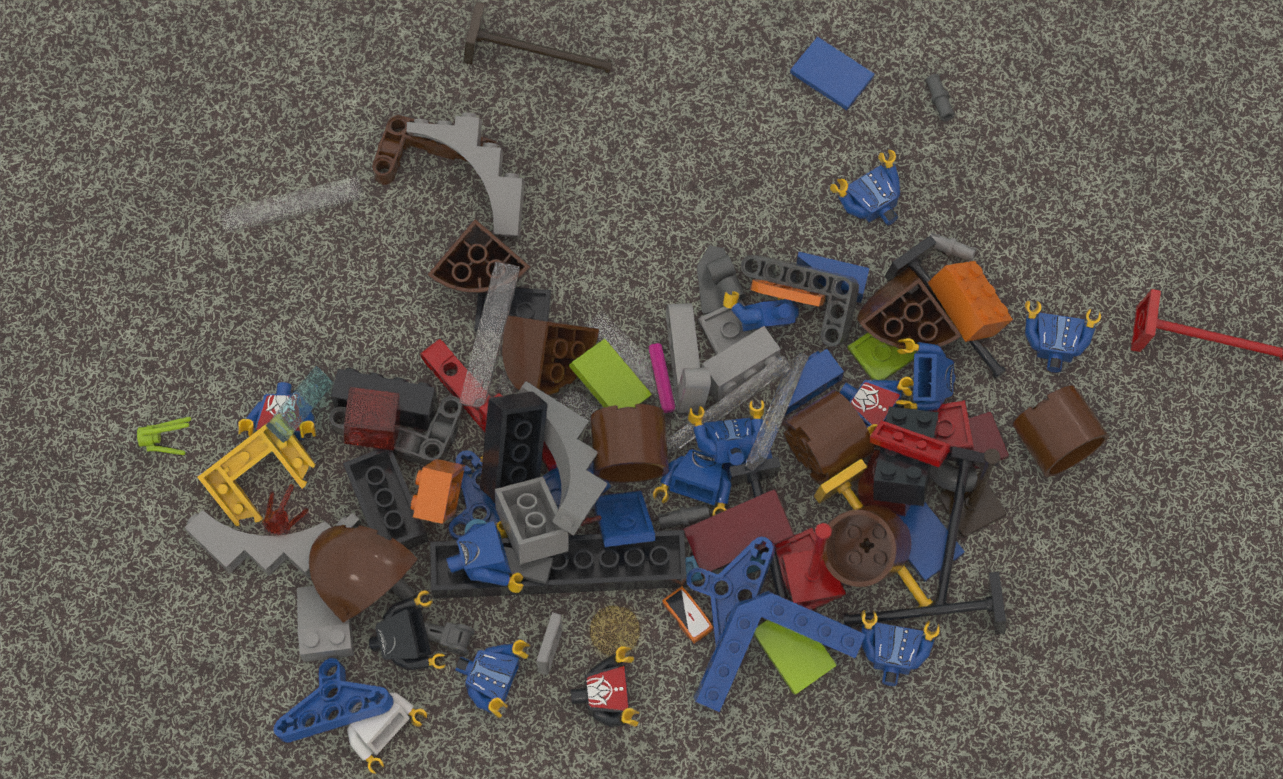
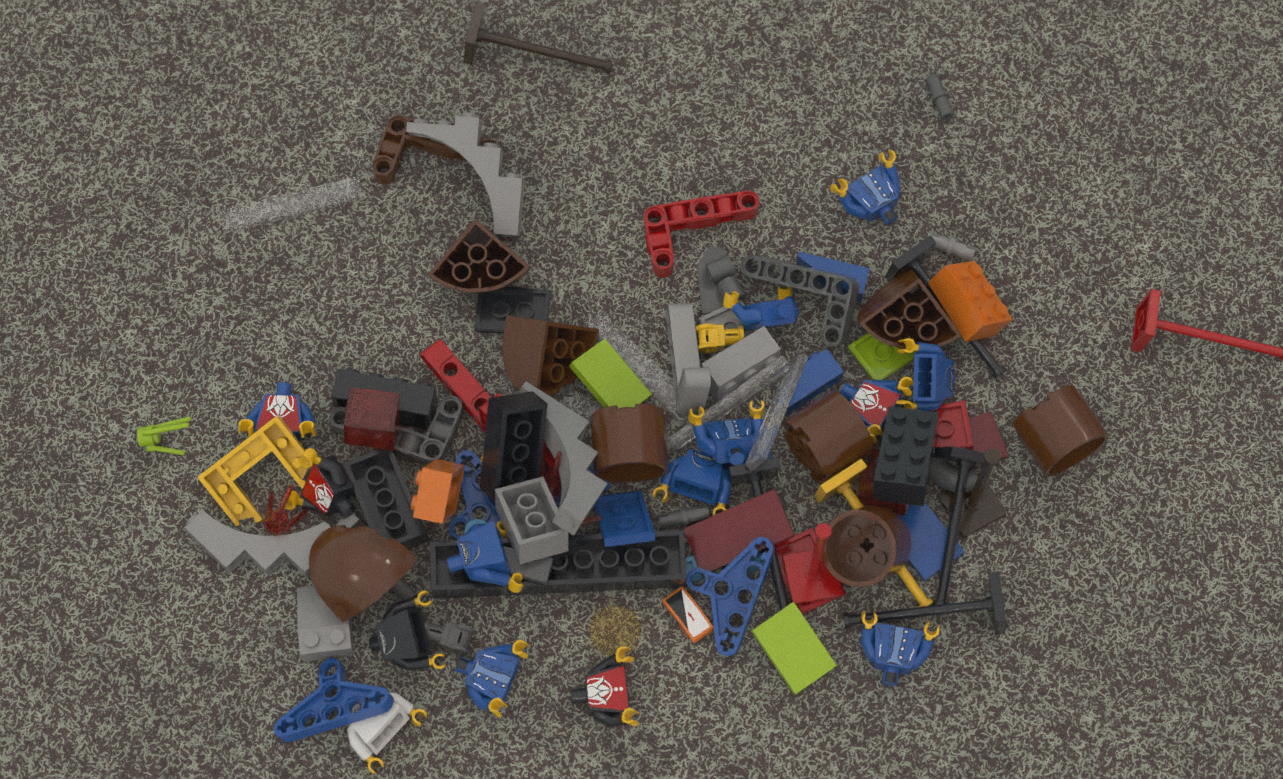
(299, 404): clear light blue tile -> none
(326, 487): none -> torso
(489, 335): clear tile -> none
(549, 644): light grey tile -> none
(552, 478): none -> clear red plant
(662, 378): dark pink axle -> none
(683, 215): none -> red beam
(717, 337): none -> yellow connector
(741, 628): blue brick -> none
(787, 292): orange tile -> none
(832, 73): blue tile -> none
(910, 443): red tile -> none
(1058, 336): blue torso -> none

